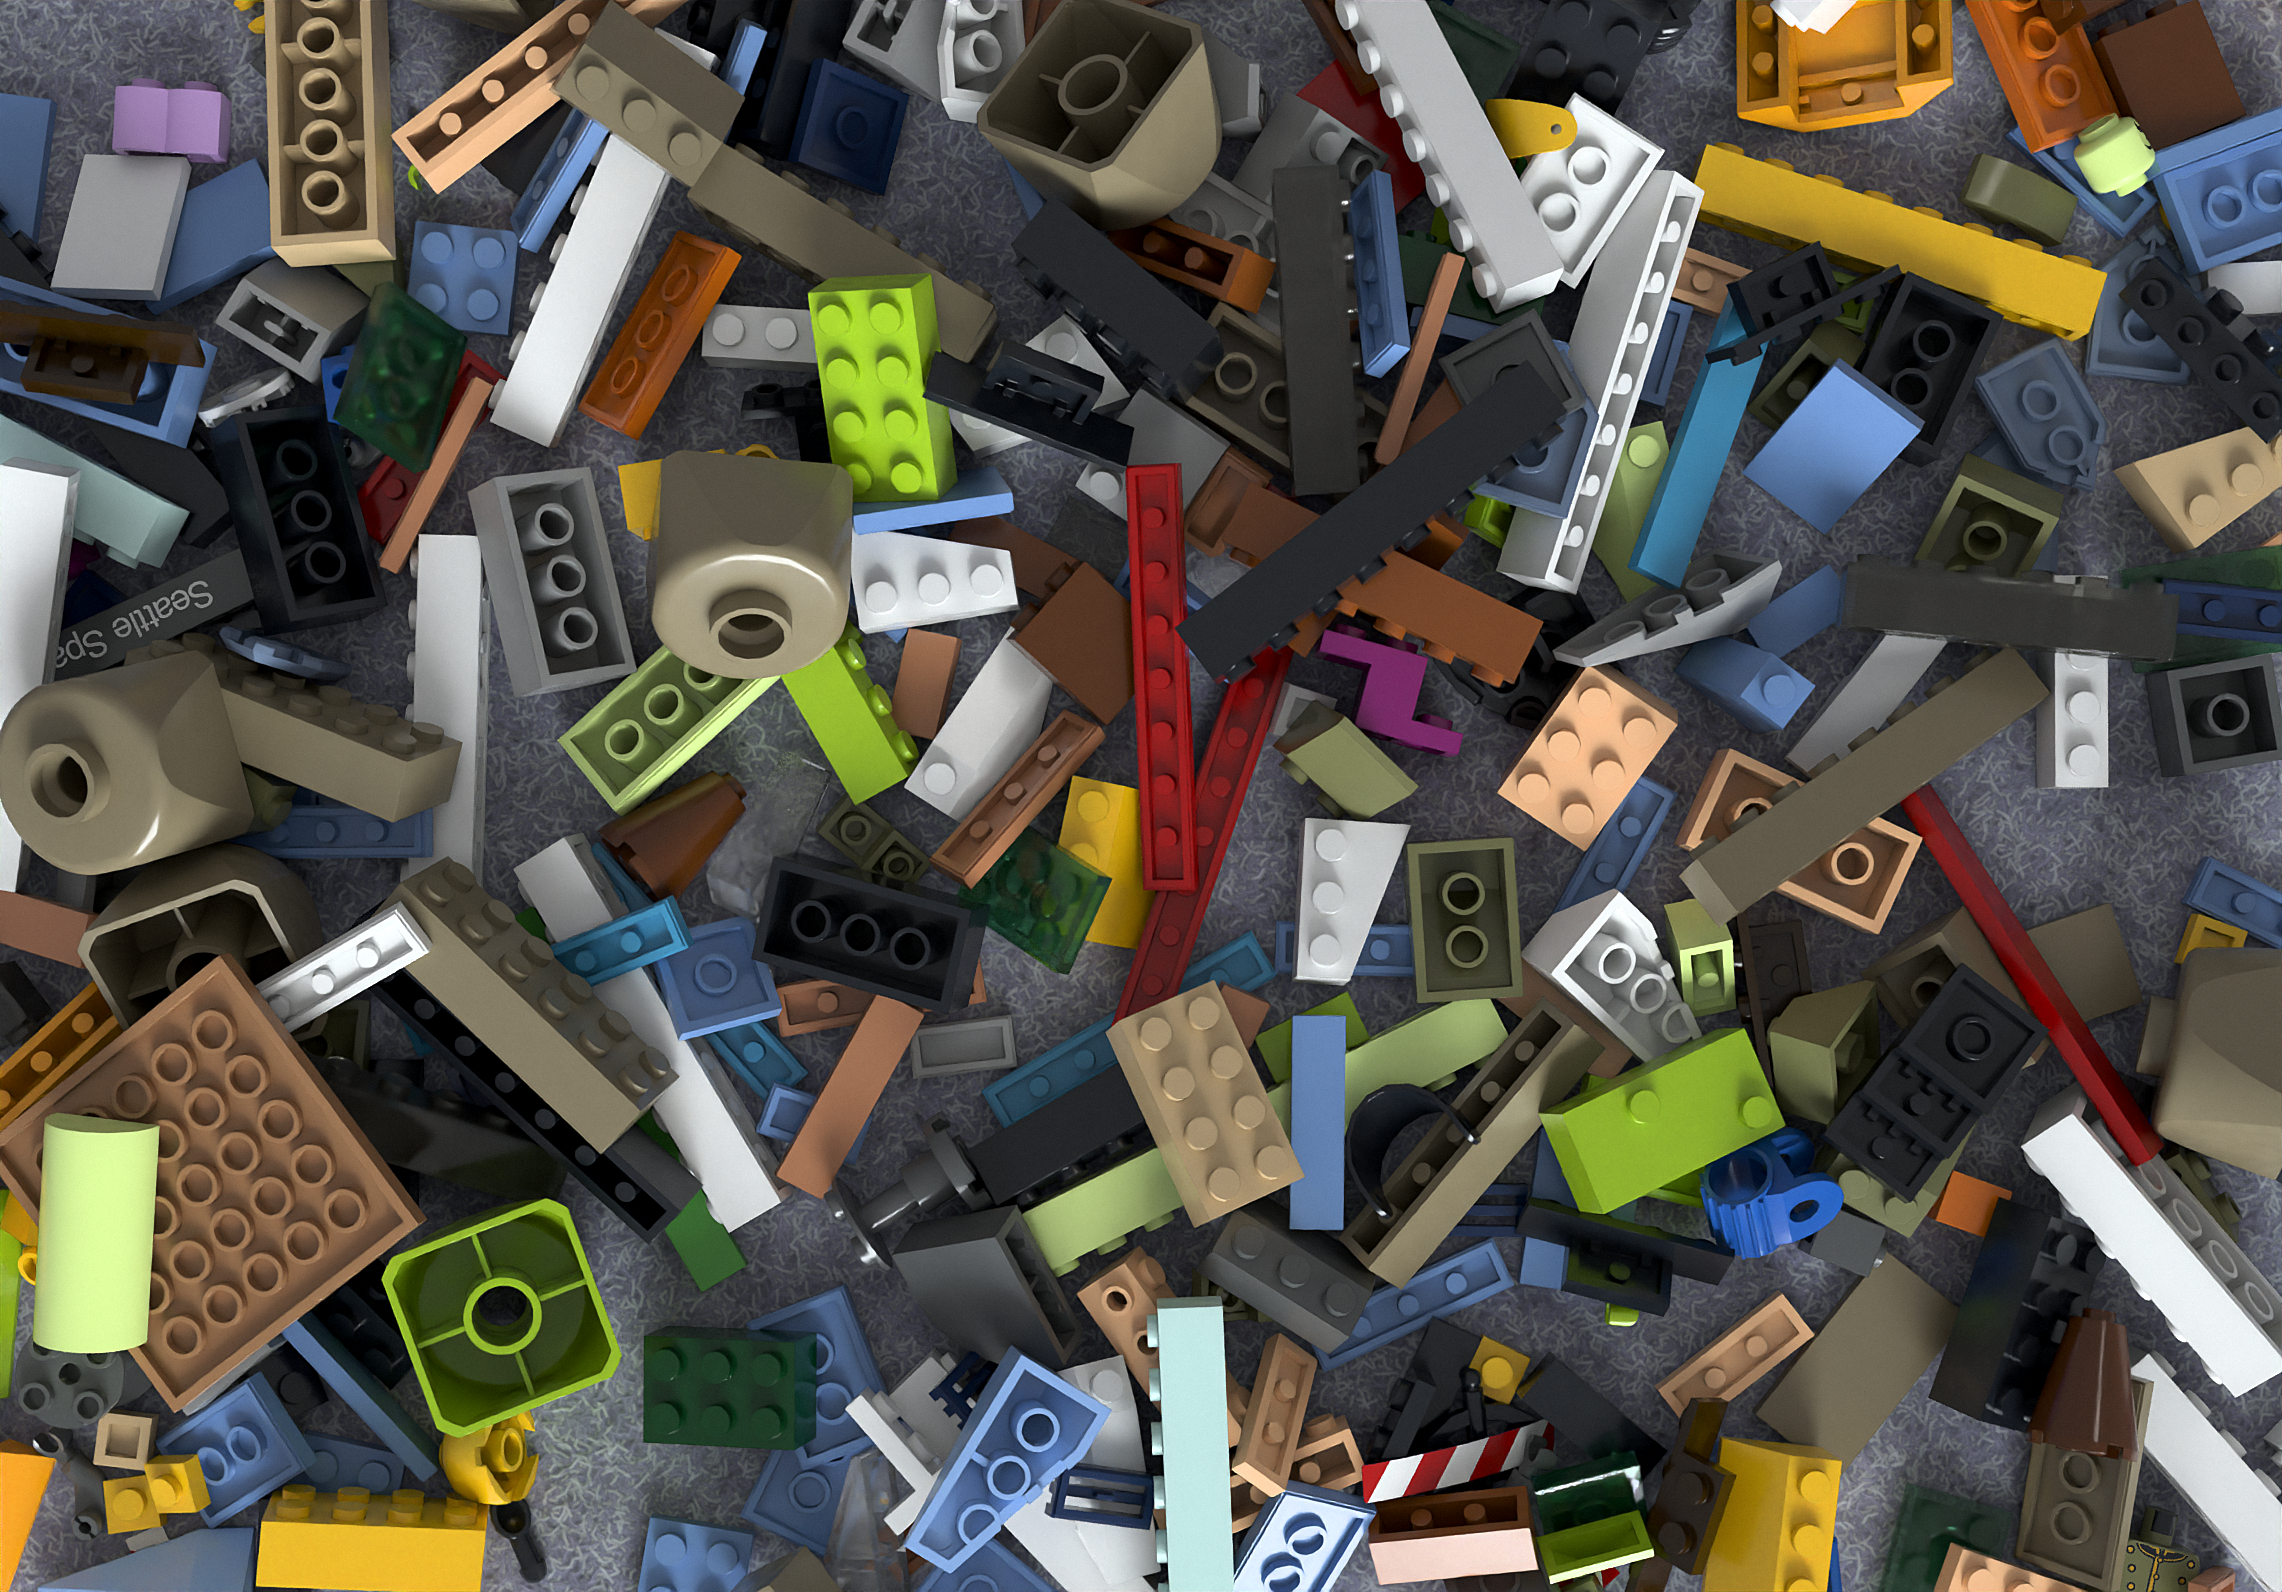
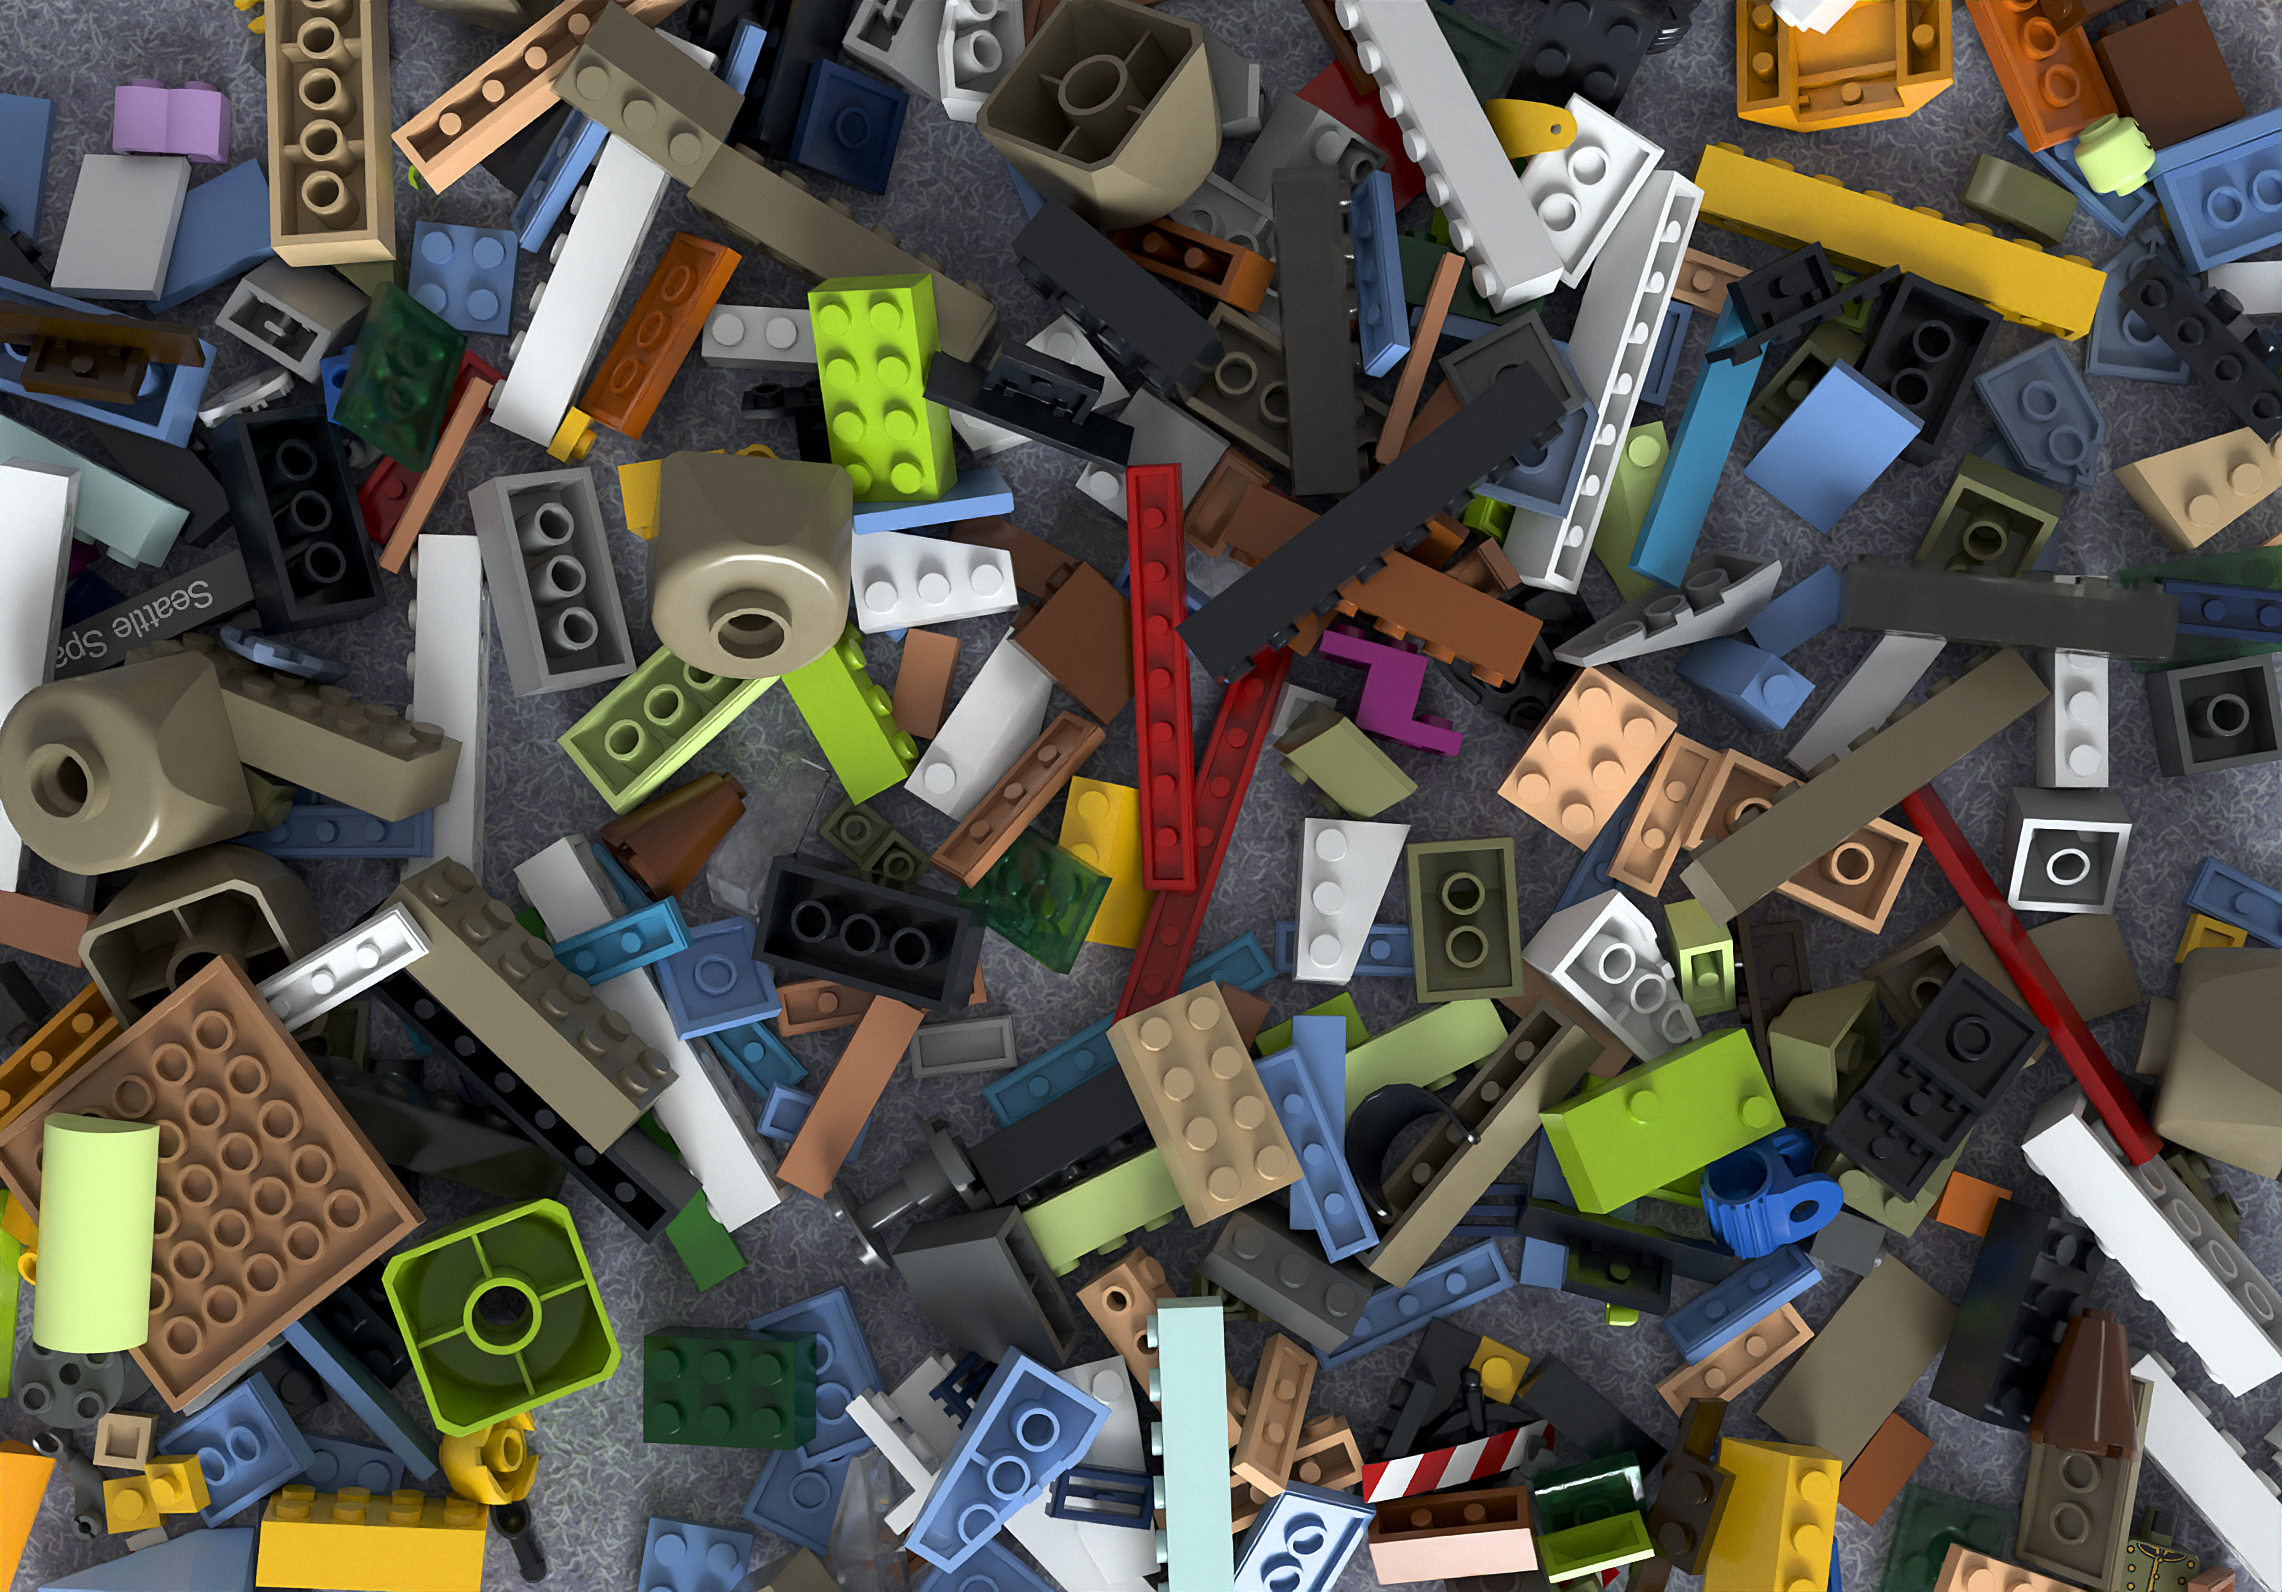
(573, 437): none -> yellow plate
(1327, 1183): none -> medium blue tile
(1485, 570): none -> nougat tile
(1663, 814): none -> light nougat plate
(1740, 1302): none -> medium blue tile
(1882, 1468): none -> dark orange tile
(2063, 850): none -> light grey slope

